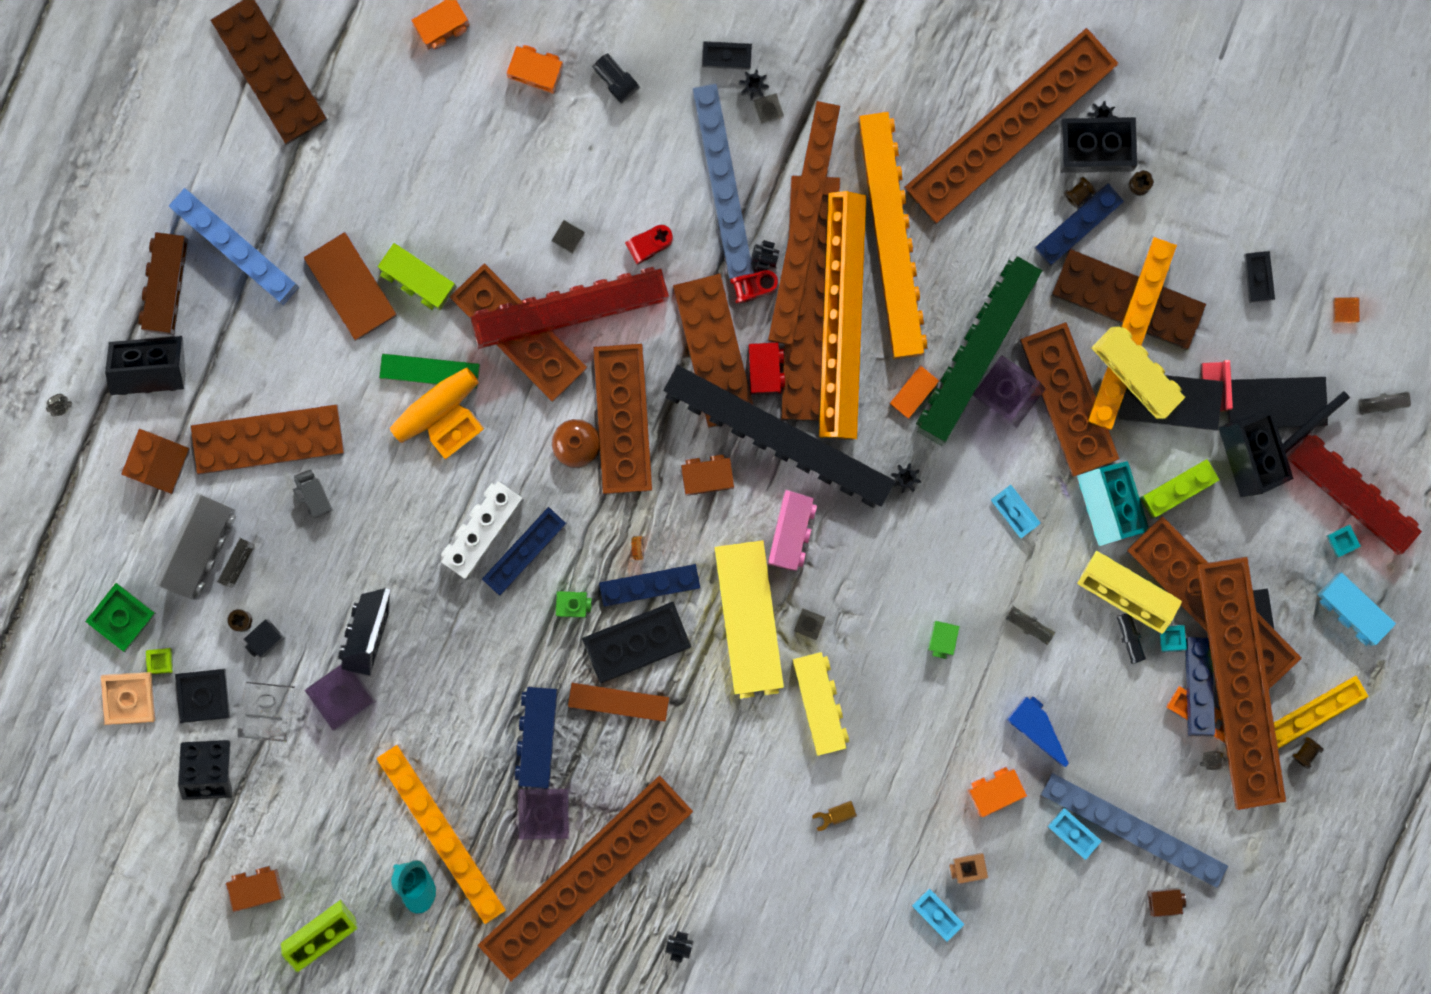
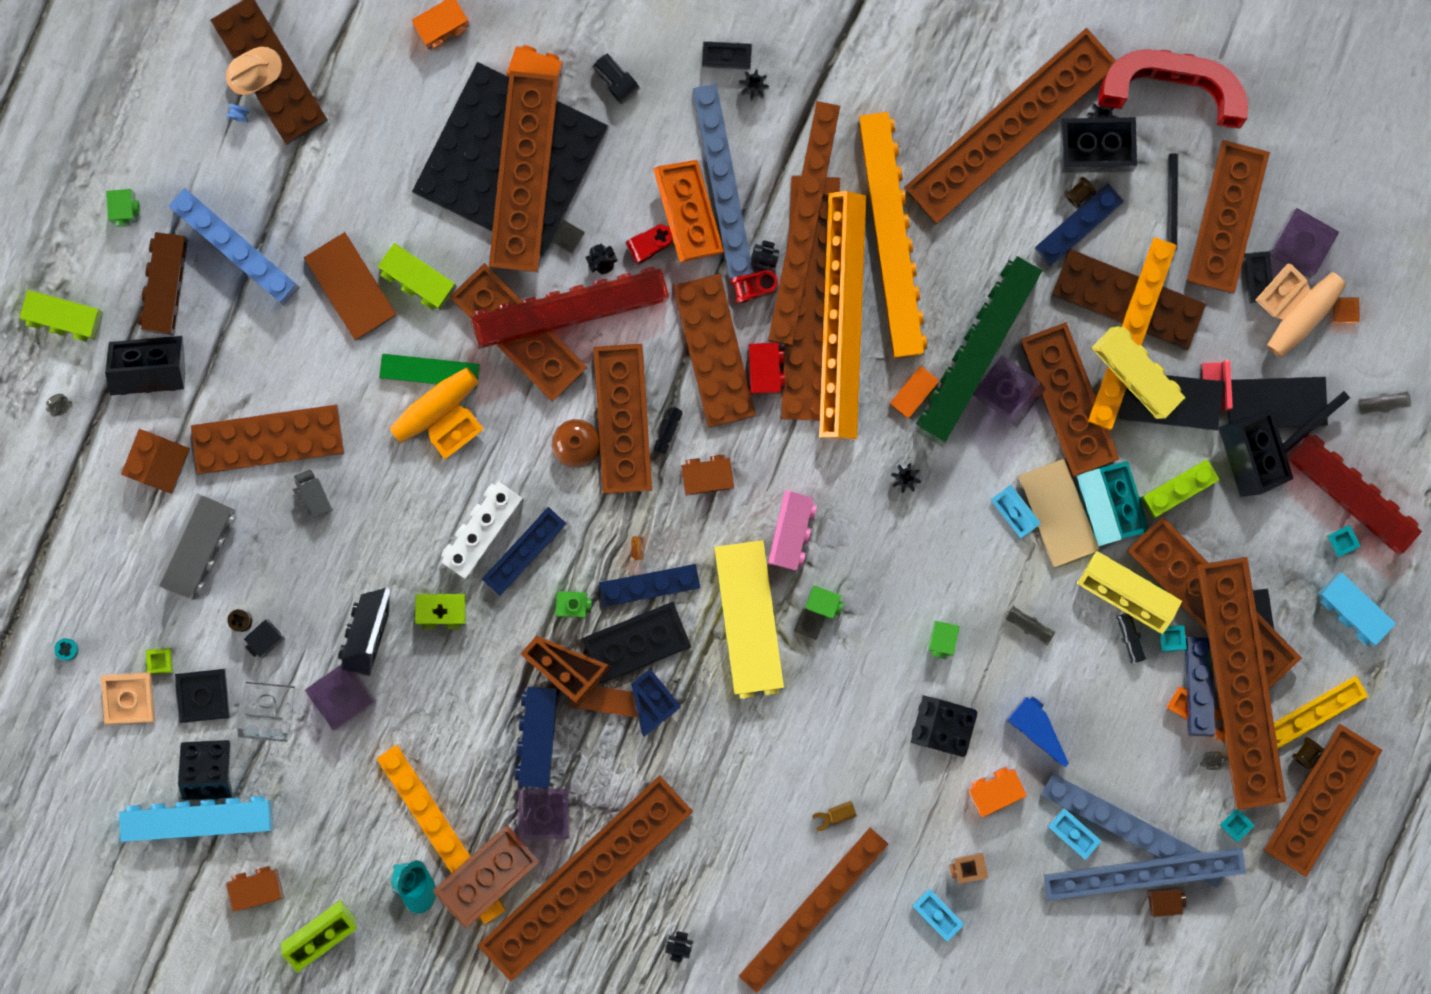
(58, 648): none -> teal bush
(60, 316): none -> lime brick
(120, 617): green plate -> none
(122, 207): none -> bright green brick
(195, 820): none -> medium azure brick
(236, 563): clear smoke tile -> none
(238, 113): none -> medium blue bush
(253, 70): none -> light nougat piece
(427, 604): none -> lime brick
(467, 155): none -> black plate
(485, 876): none -> dark orange plate
(524, 171): none -> dark orange plate
(565, 668): none -> dark orange wedge
(601, 259): none -> black gear
(652, 701): none -> dark blue wing
(668, 430): none -> black axle
(688, 210): none -> orange tile
(768, 109): clear smoke plate -> none
(778, 435): black brick -> none
(813, 909): none -> dark orange plate
(819, 703): light yellow brick -> none
(824, 602): none -> bright green brick
(944, 726): none -> black bracket
(1060, 511): none -> tan tile
(1144, 873): none -> sand blue plate
(1148, 183): dark brown bush -> none
(1173, 199): none -> black bar
(1180, 69): none -> arch
(1227, 217): none -> dark orange plate
(1236, 825): none -> teal plate
(1298, 306): none -> light nougat plate
(1303, 242): none -> clear purple brick
(1322, 800): none -> dark orange plate

